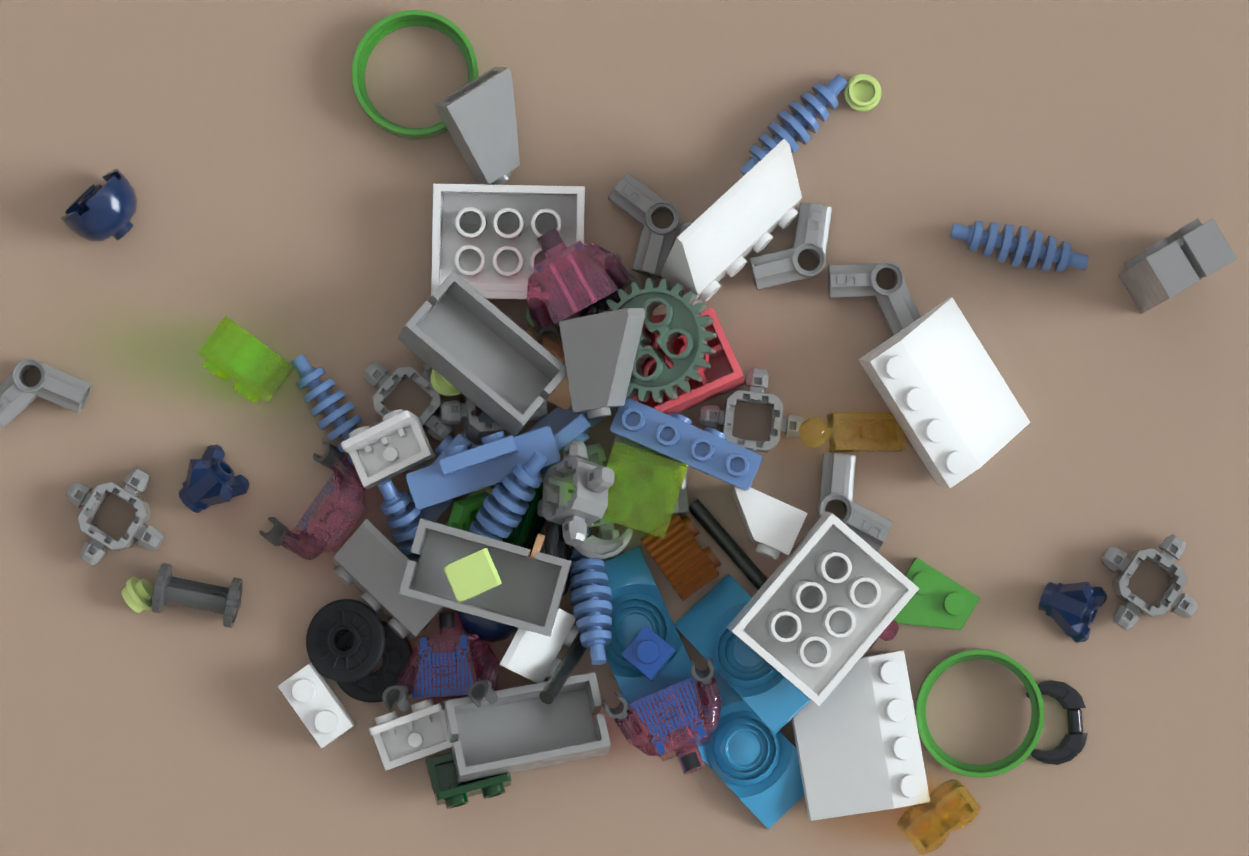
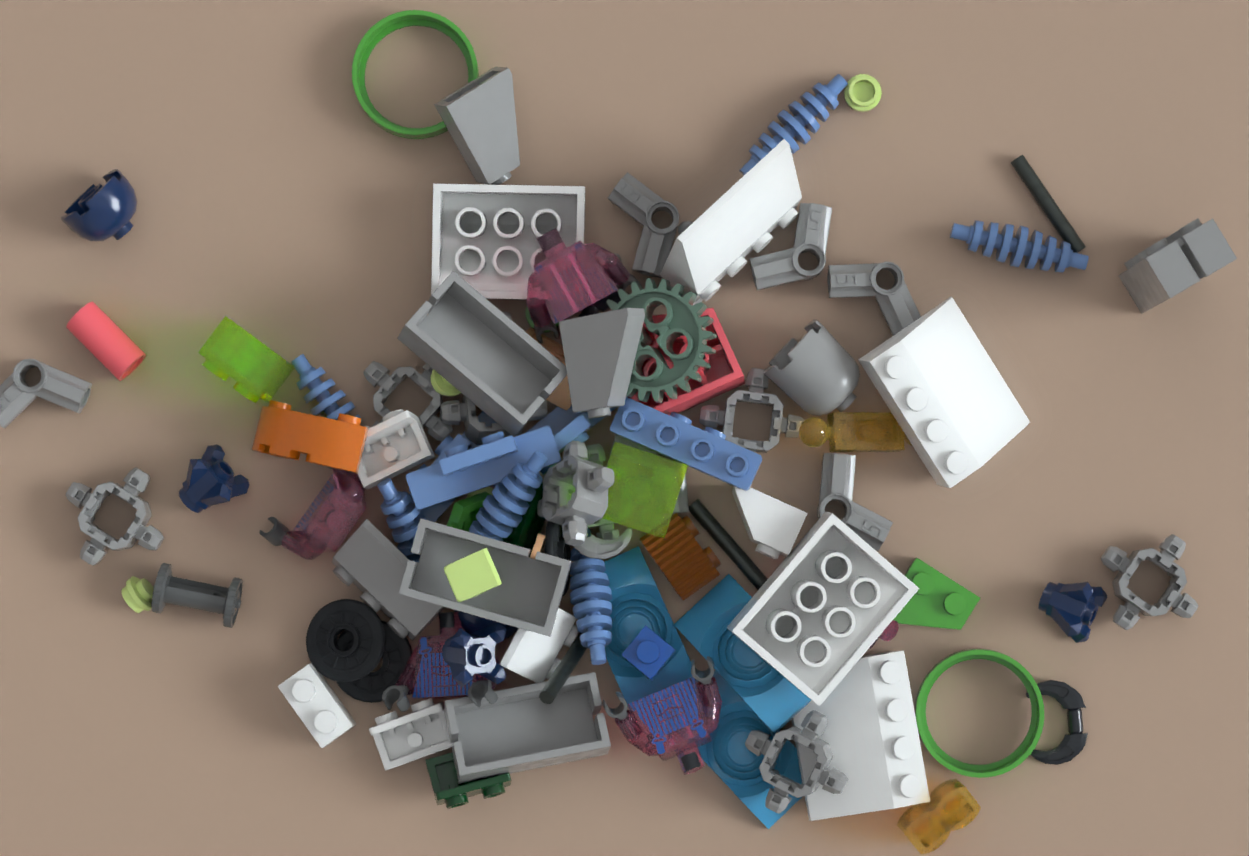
(106, 341): none -> coral pin
(324, 440): none -> orange brick
(475, 654): none -> dark blue rock
(778, 797): none -> light grey piece
(815, 372): none -> light grey cylinder
(1047, 203): none -> pearl dark grey bar

